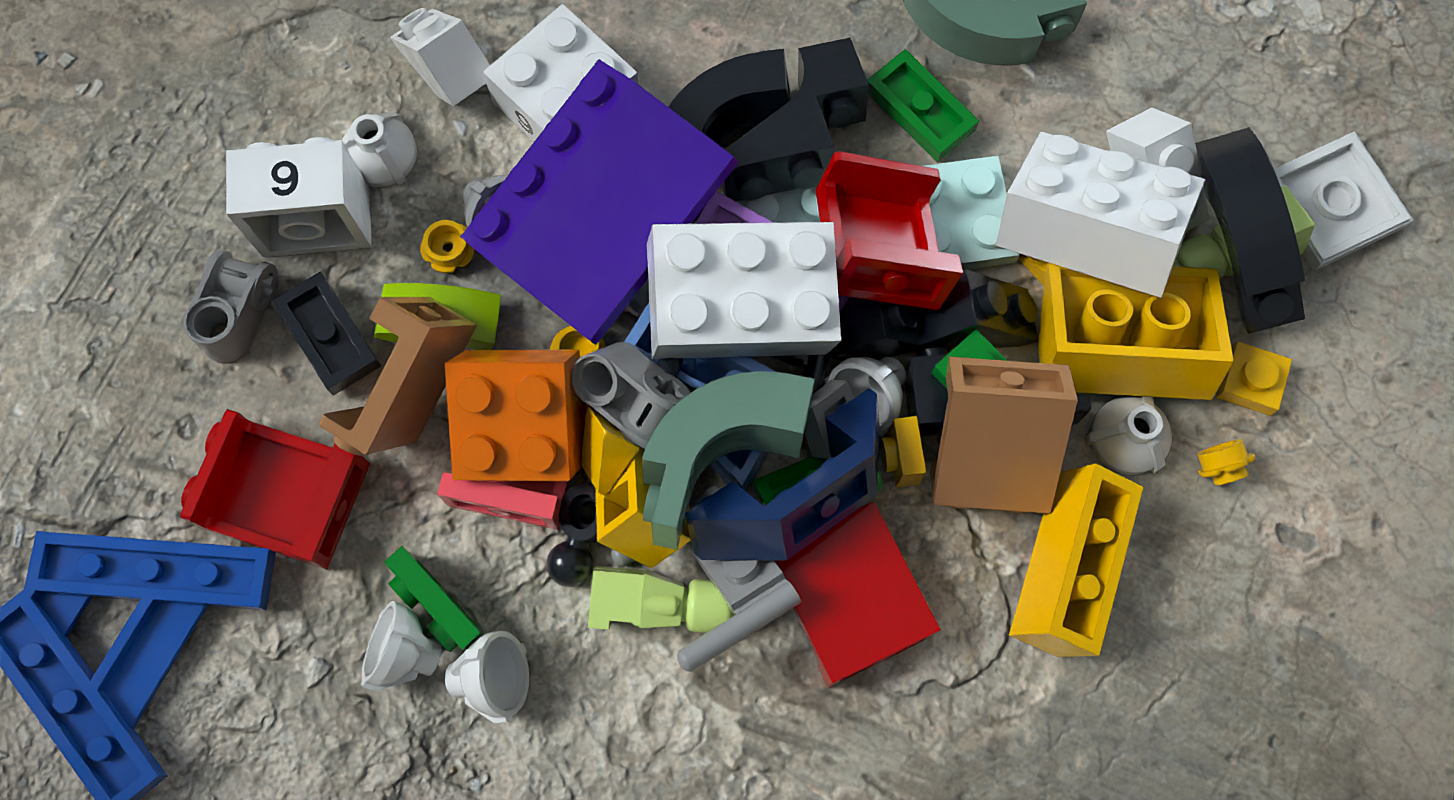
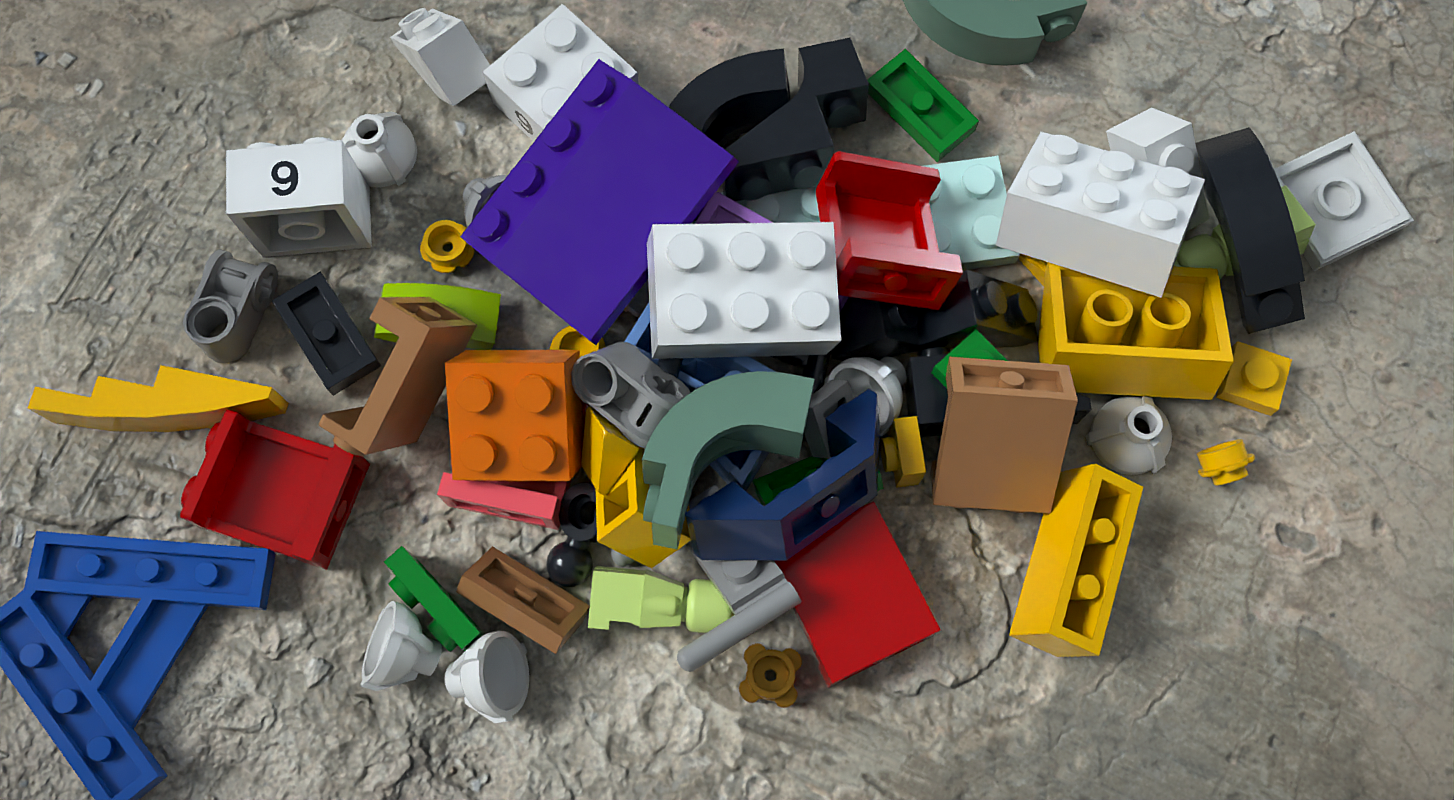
(175, 403): none -> yellow slope
(523, 599): none -> medium nougat plate
(779, 690): none -> pearl gold plate

